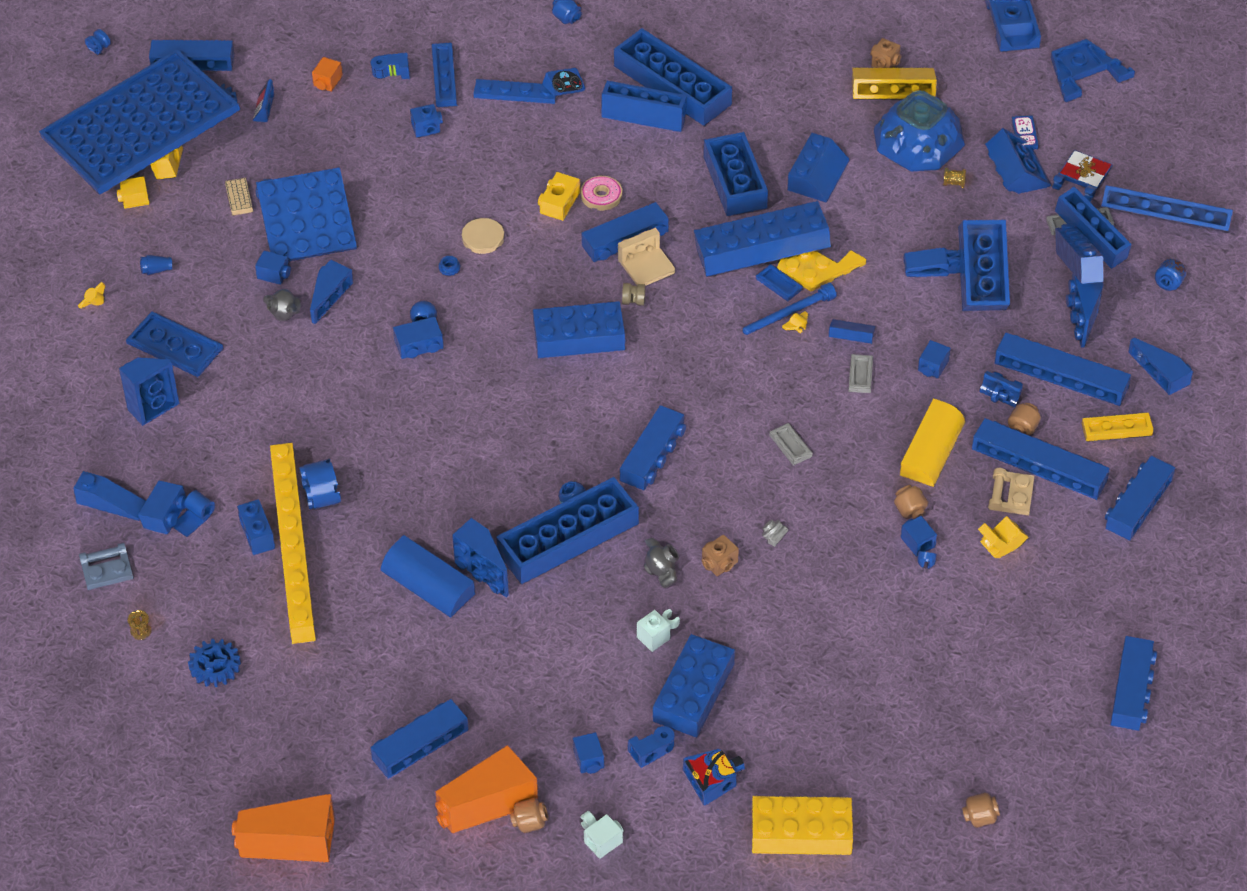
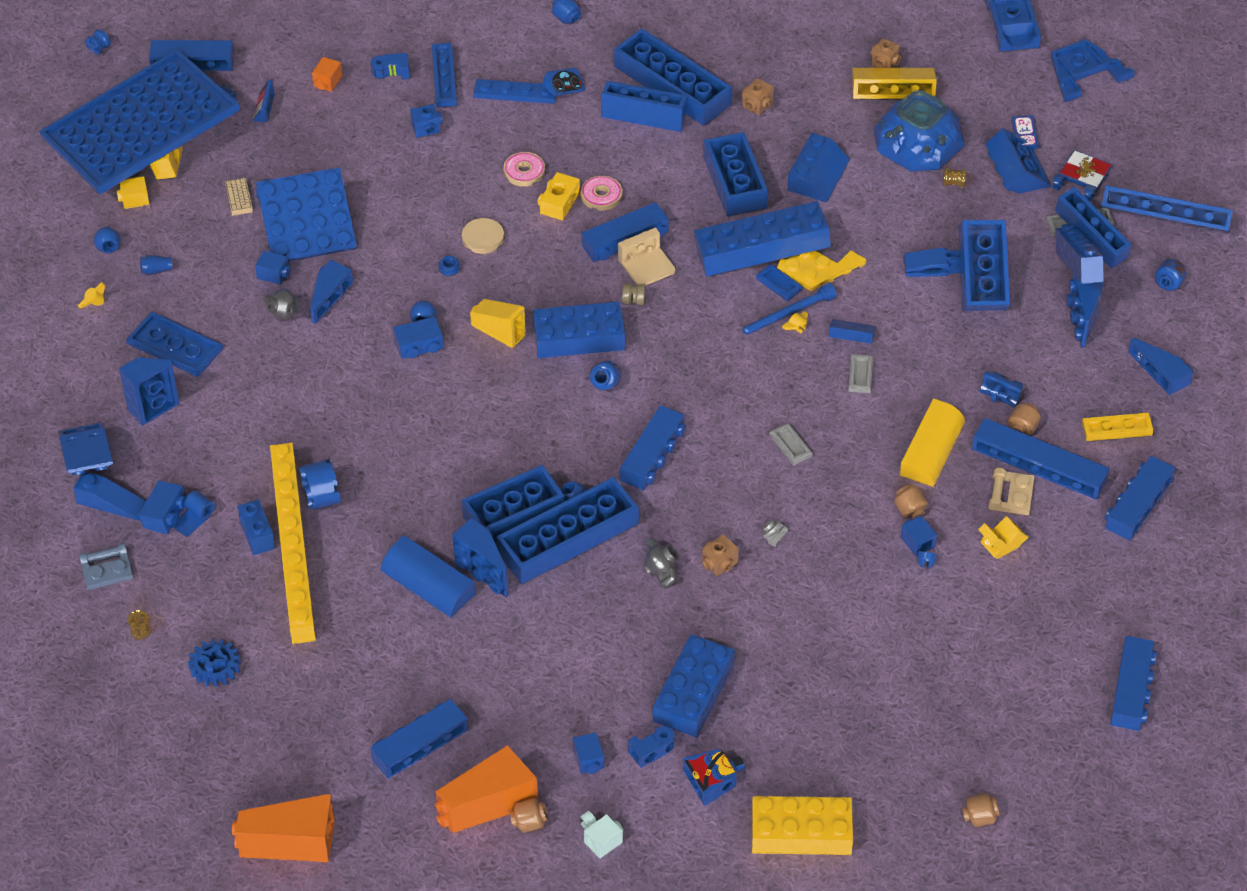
(85, 448): none -> blue slope
(107, 240): none -> blue piece
(500, 321): none -> yellow slope
(513, 501): none -> blue brick
(524, 178): none -> tile
(598, 375): none -> blue head
(655, 629): light aqua brick -> none
(757, 96): none -> medium nougat brick
(934, 359): blue brick -> none
(1062, 369): blue brick -> none

